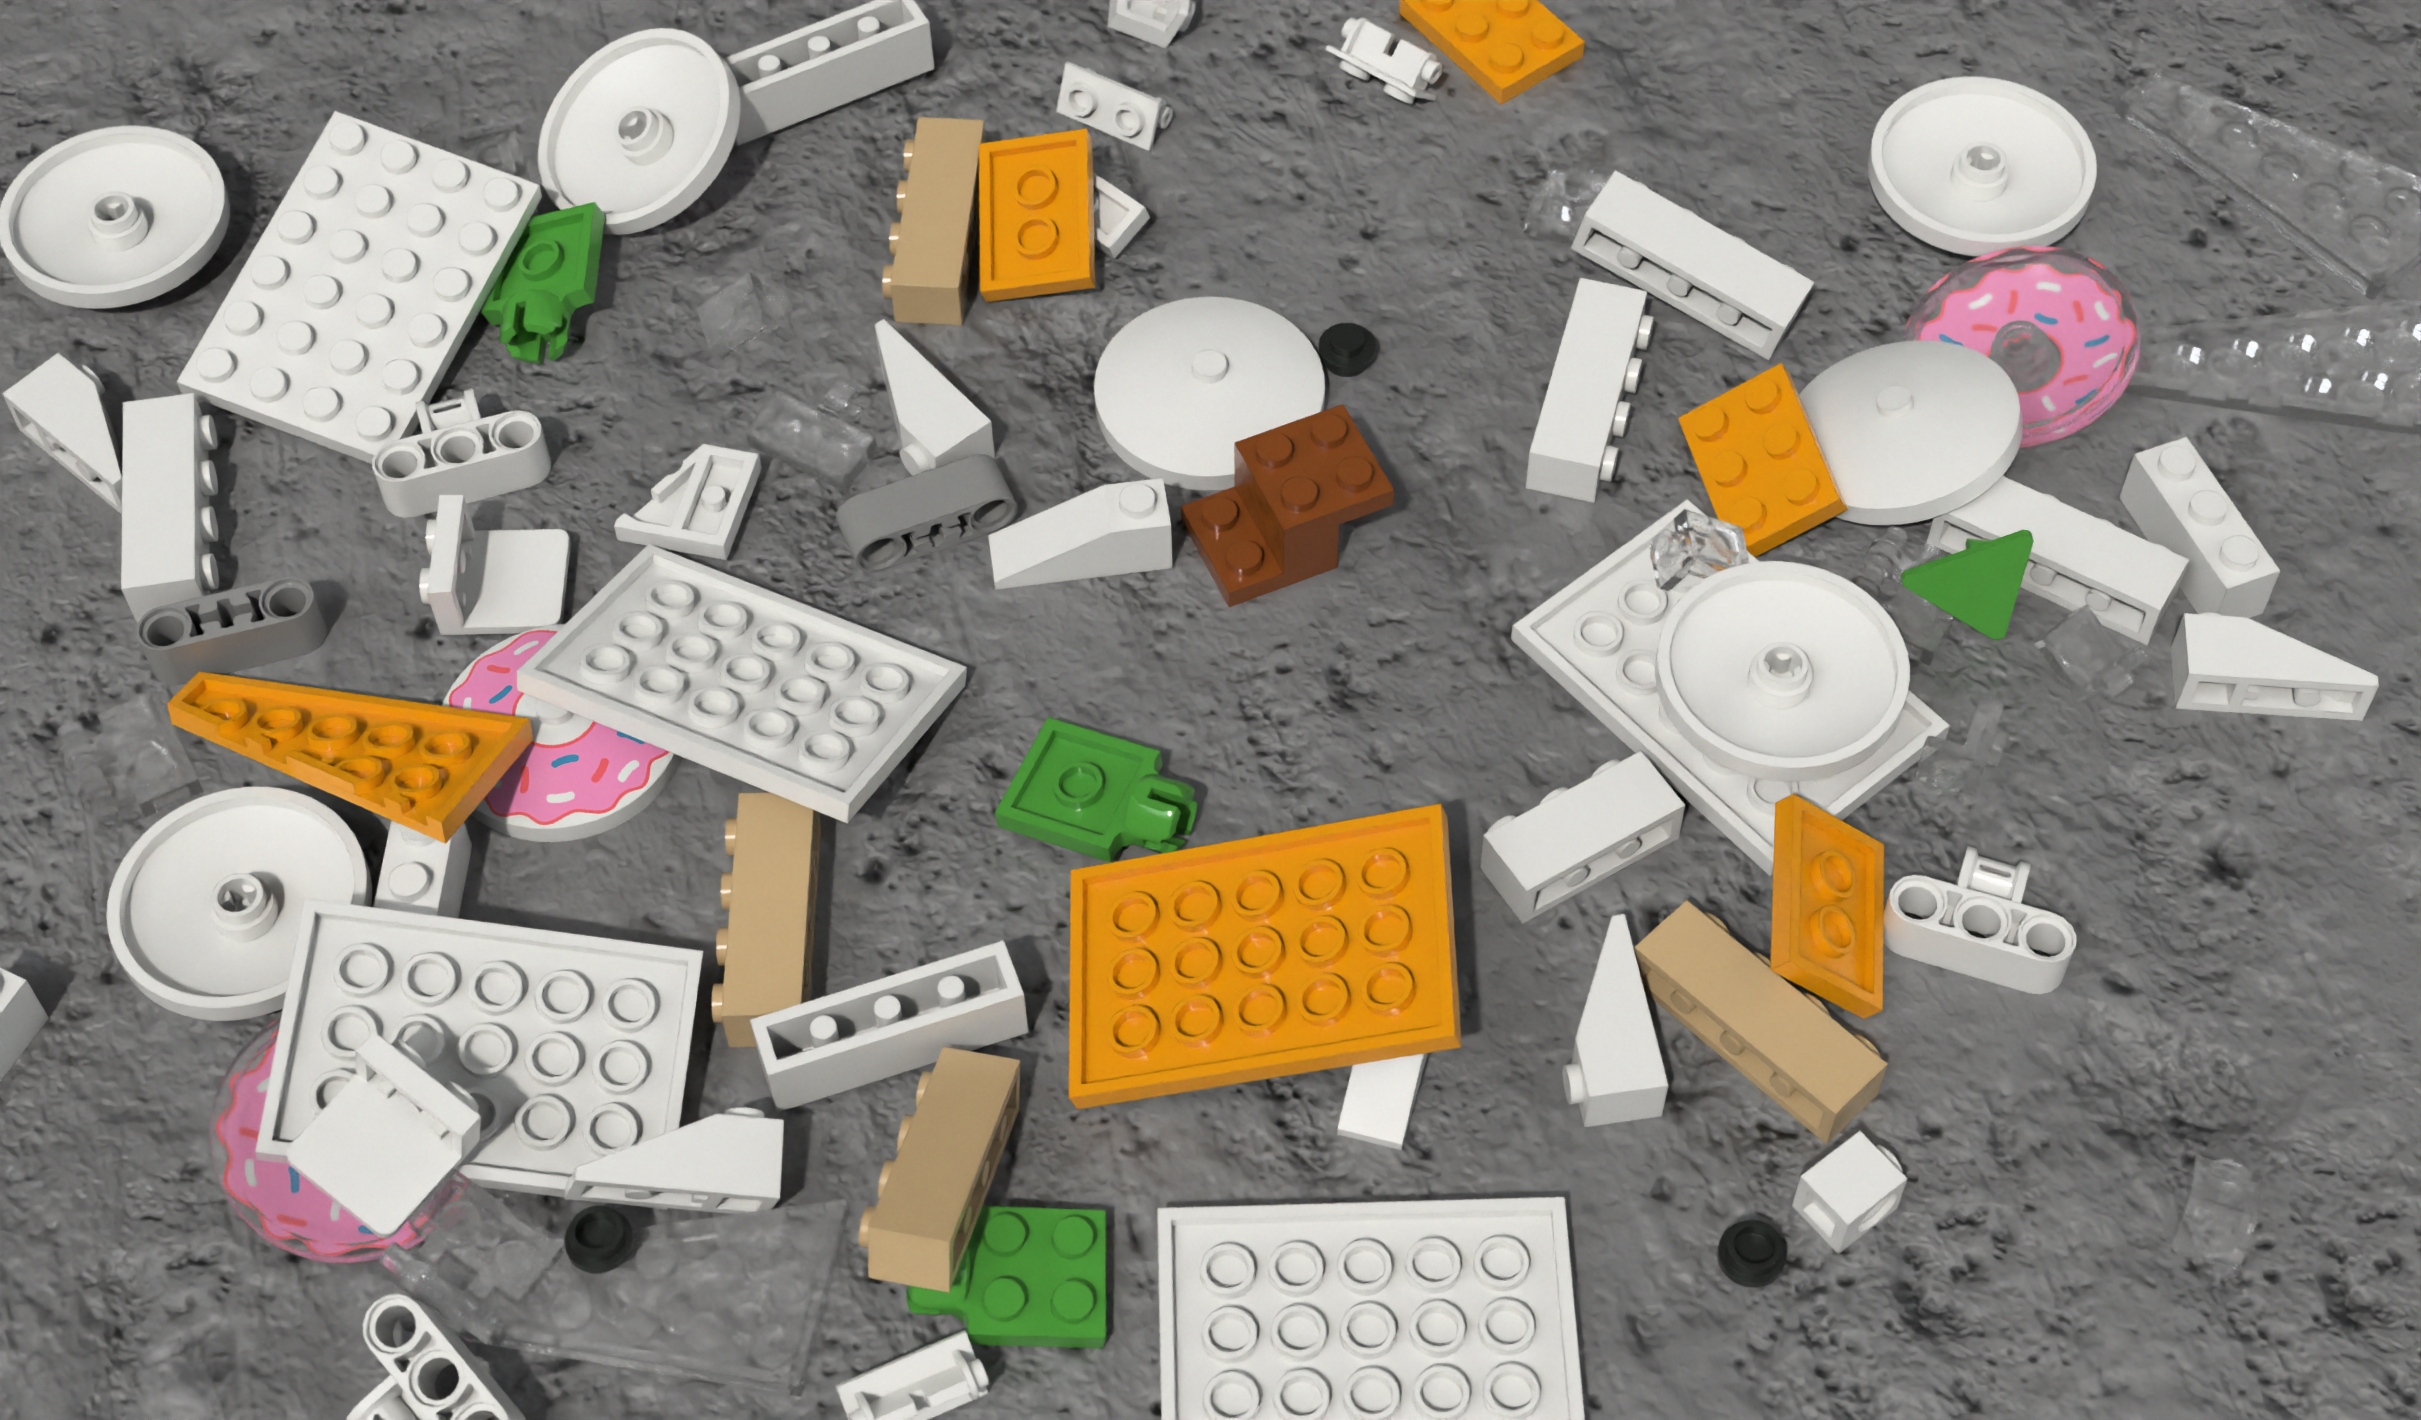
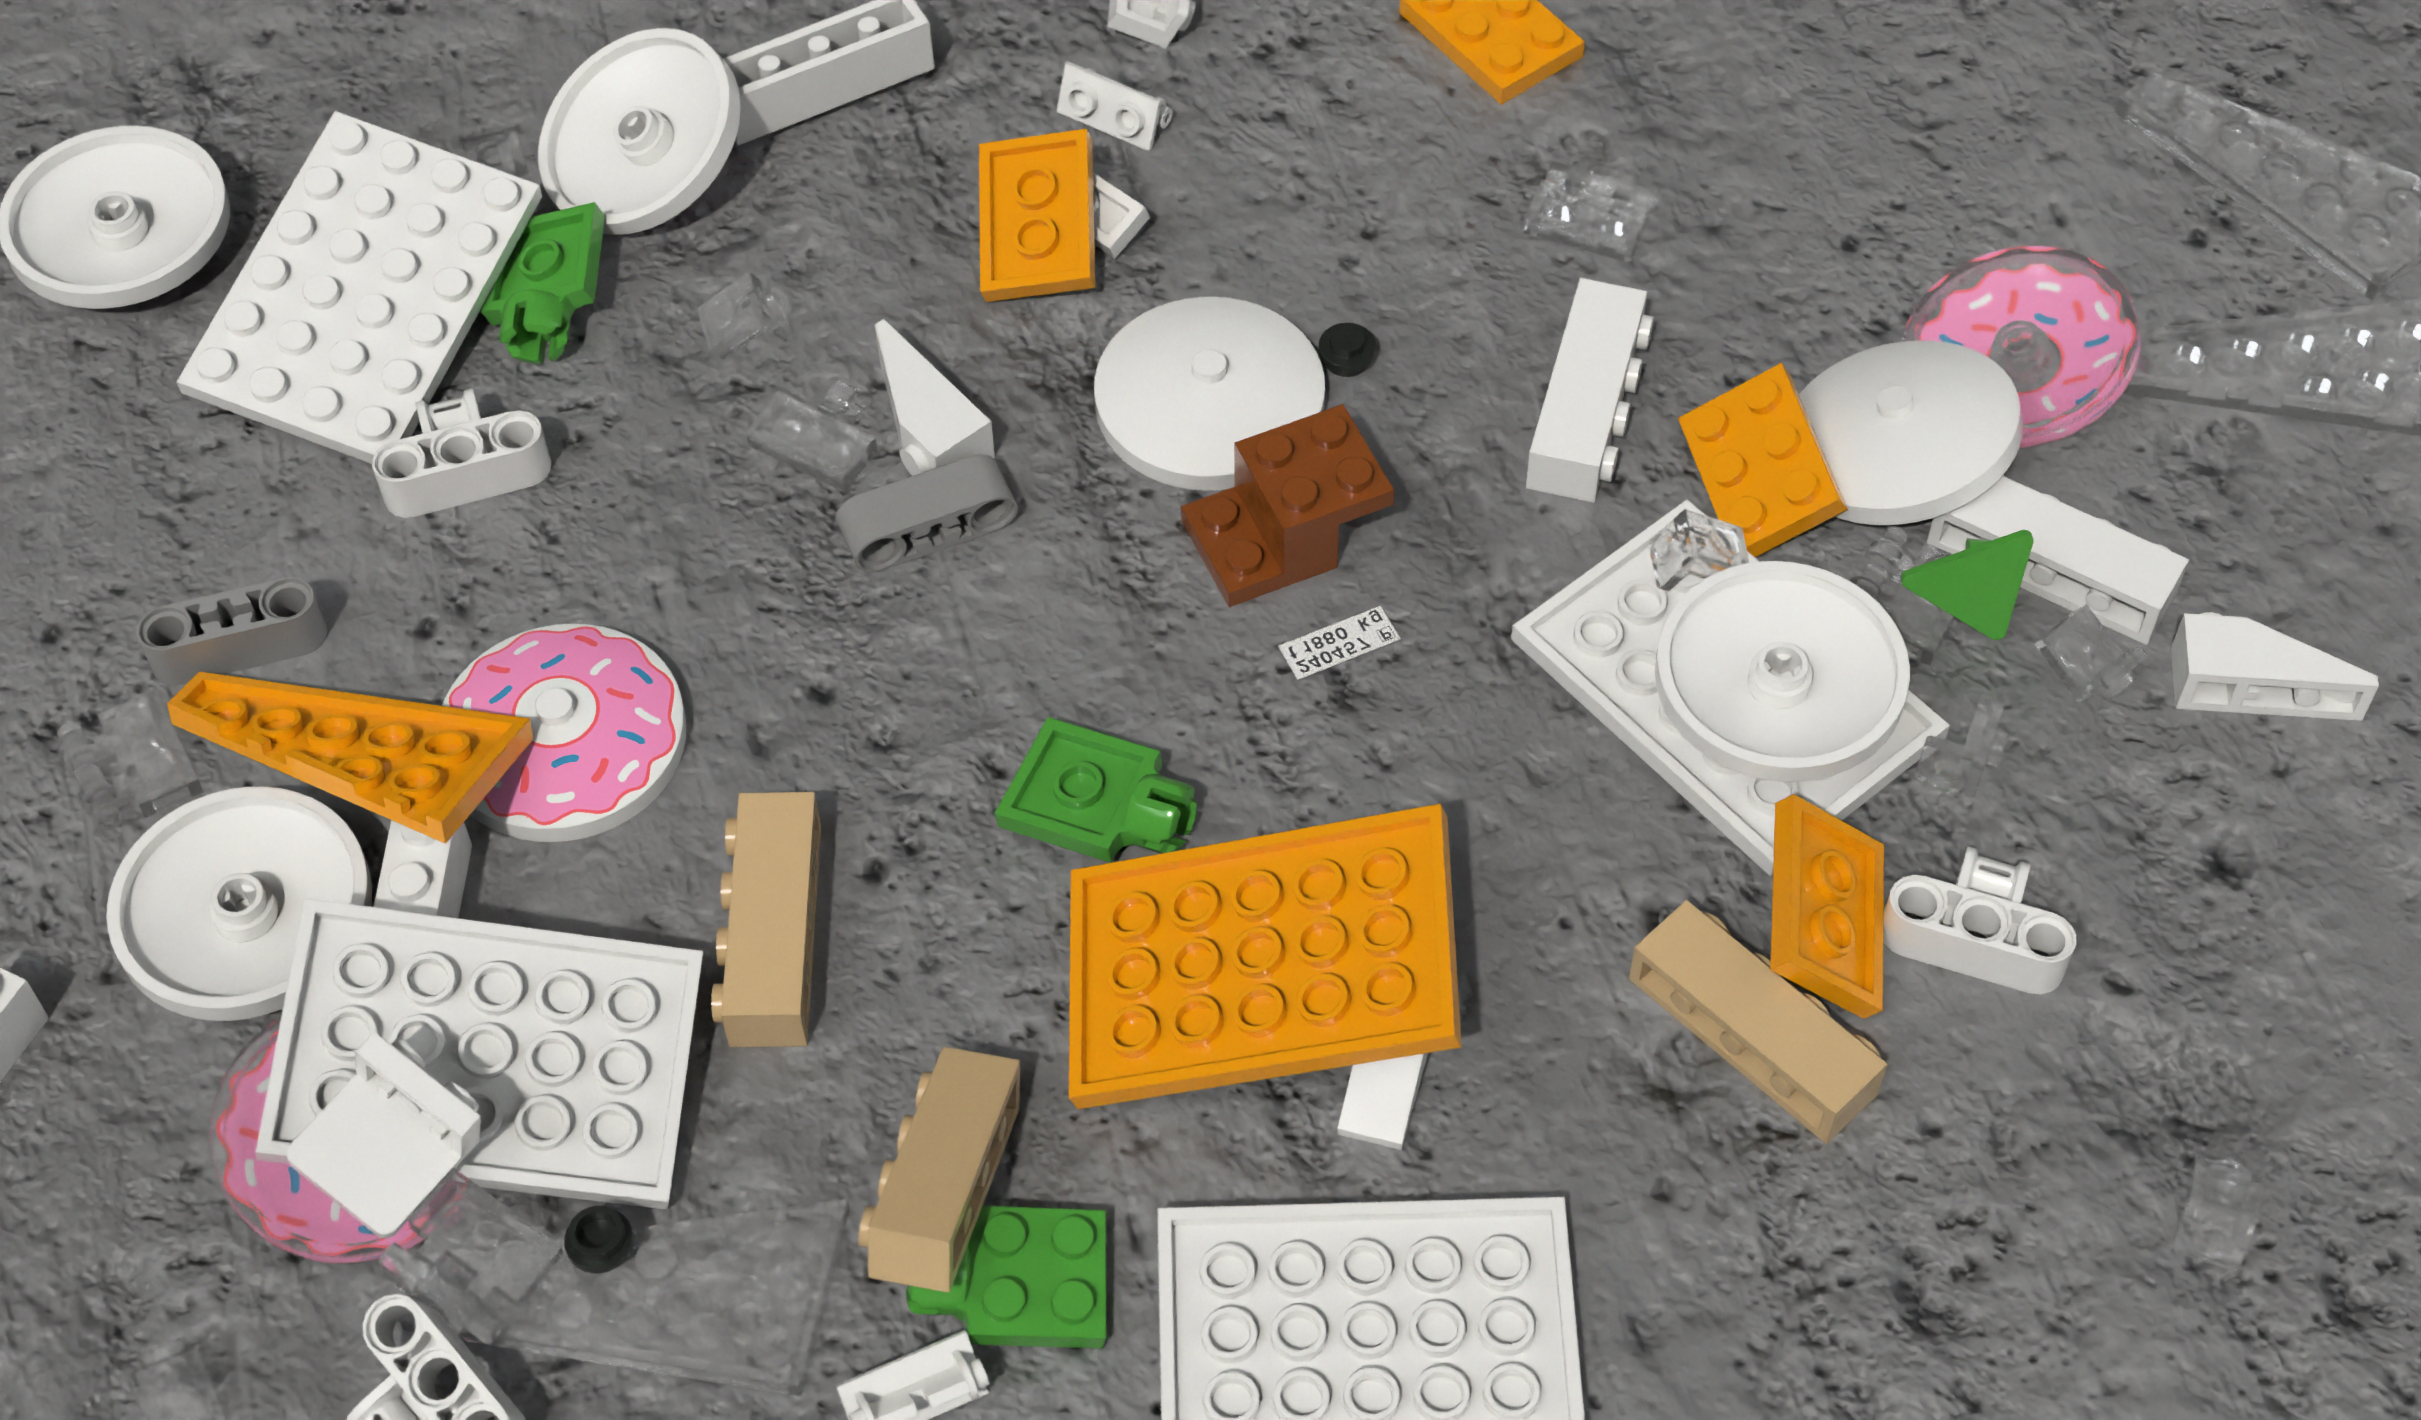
(67, 418): white slope -> none
(167, 502): white brick -> none
(492, 576): white bracket -> none
(697, 505): white wing -> none
(708, 1166): white slope -> none
(744, 681): white plate -> none
(889, 1025): white brick -> none
(937, 222): tan brick -> none
(1089, 536): white slope -> none
(1339, 642): none -> clear sticker
(1404, 72): white hinge -> none
(1581, 835): white brick -> none
(1616, 1053): white slope -> none
(1691, 264): white brick -> none
(1751, 1253): pearl dark grey plate -> none
(1850, 1191): white brick -> none
(1981, 165): white dish -> none
(2190, 513): white brick -> none

